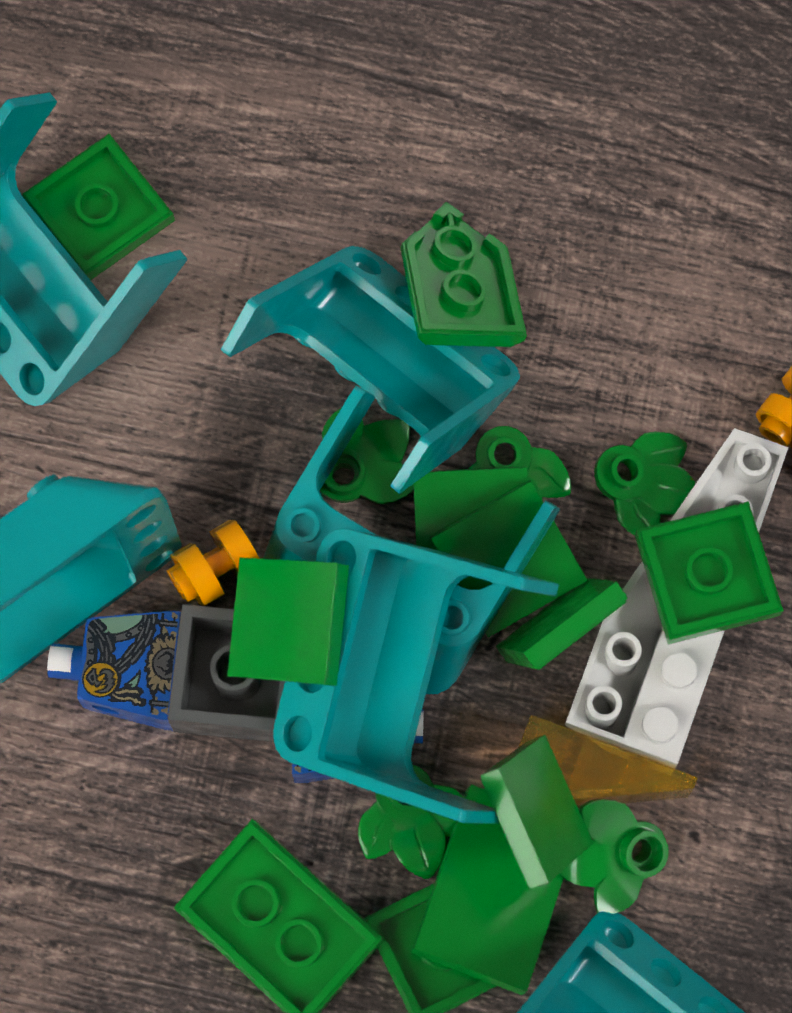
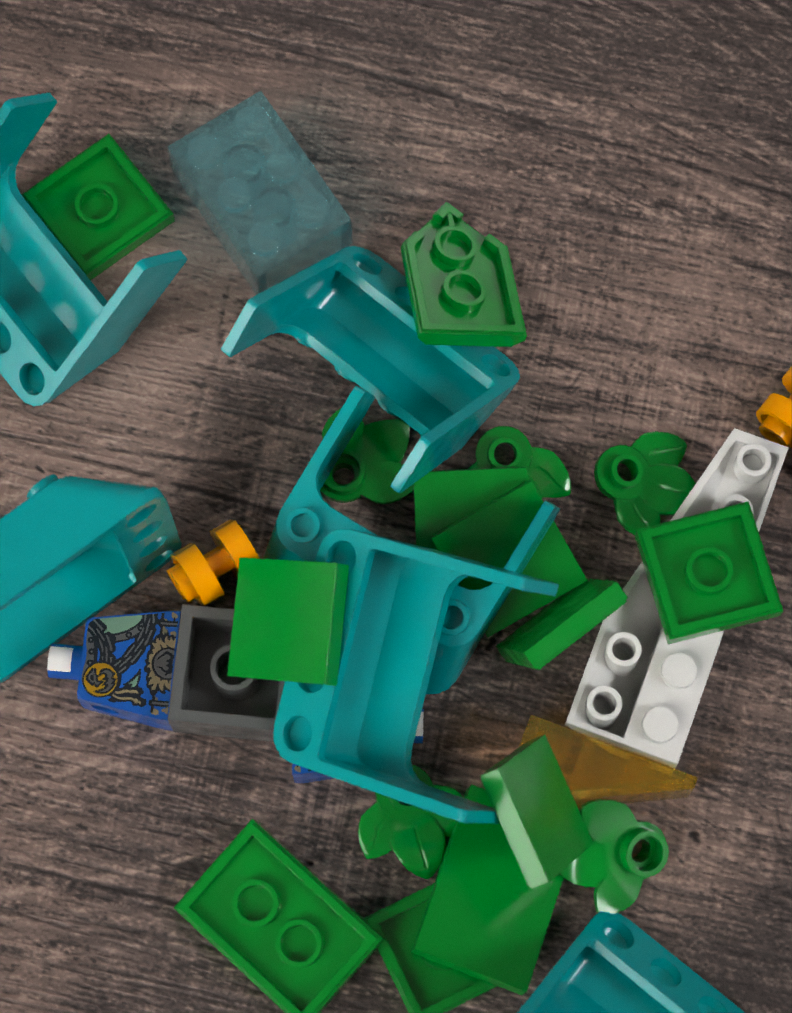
(260, 193): none -> clear light blue brick

